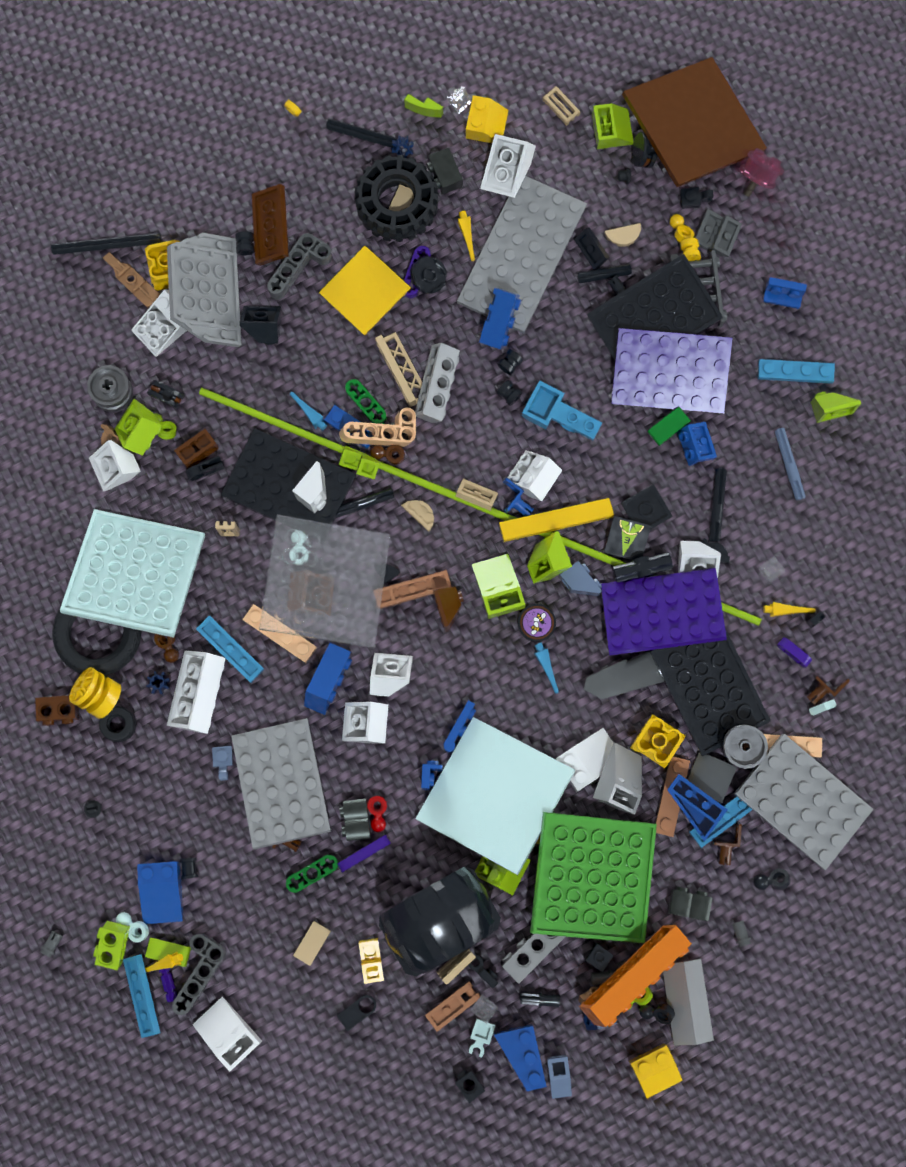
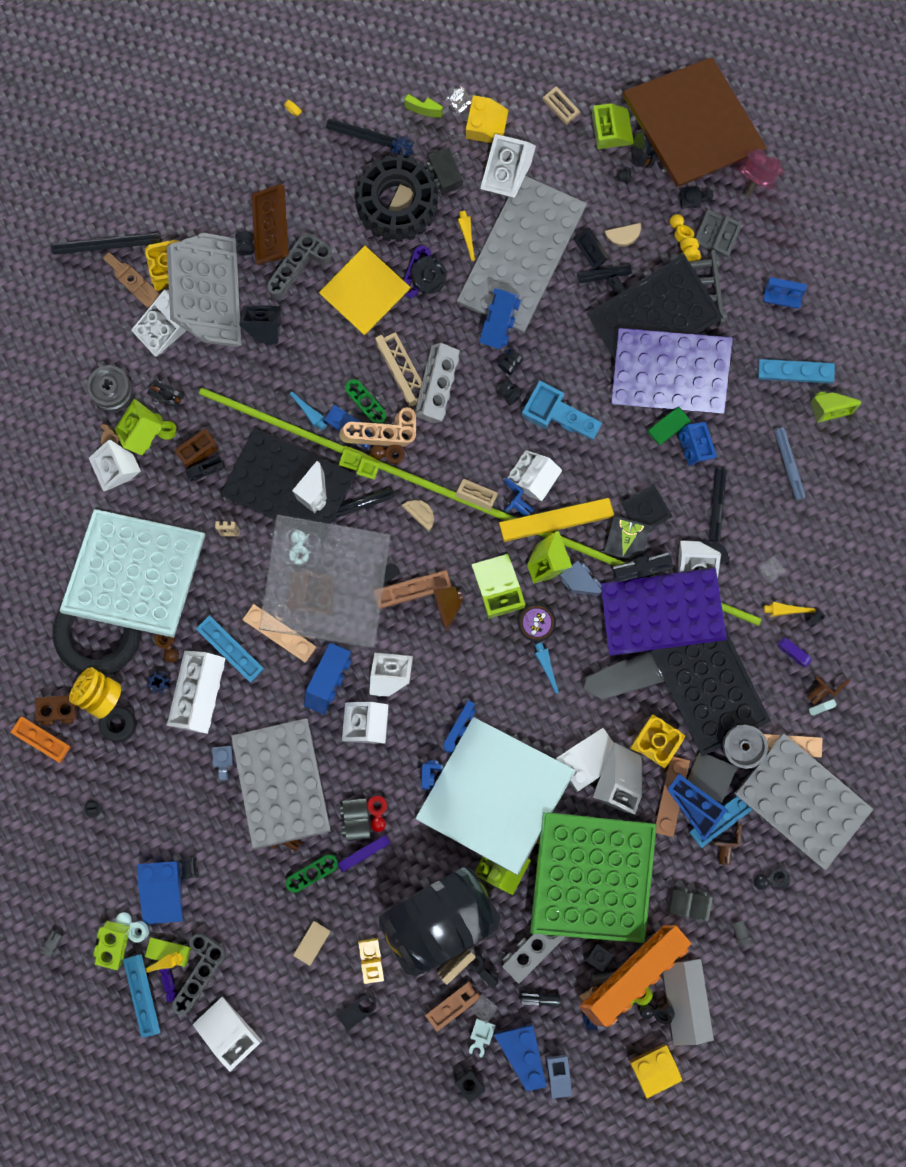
(40, 739): none -> orange plate

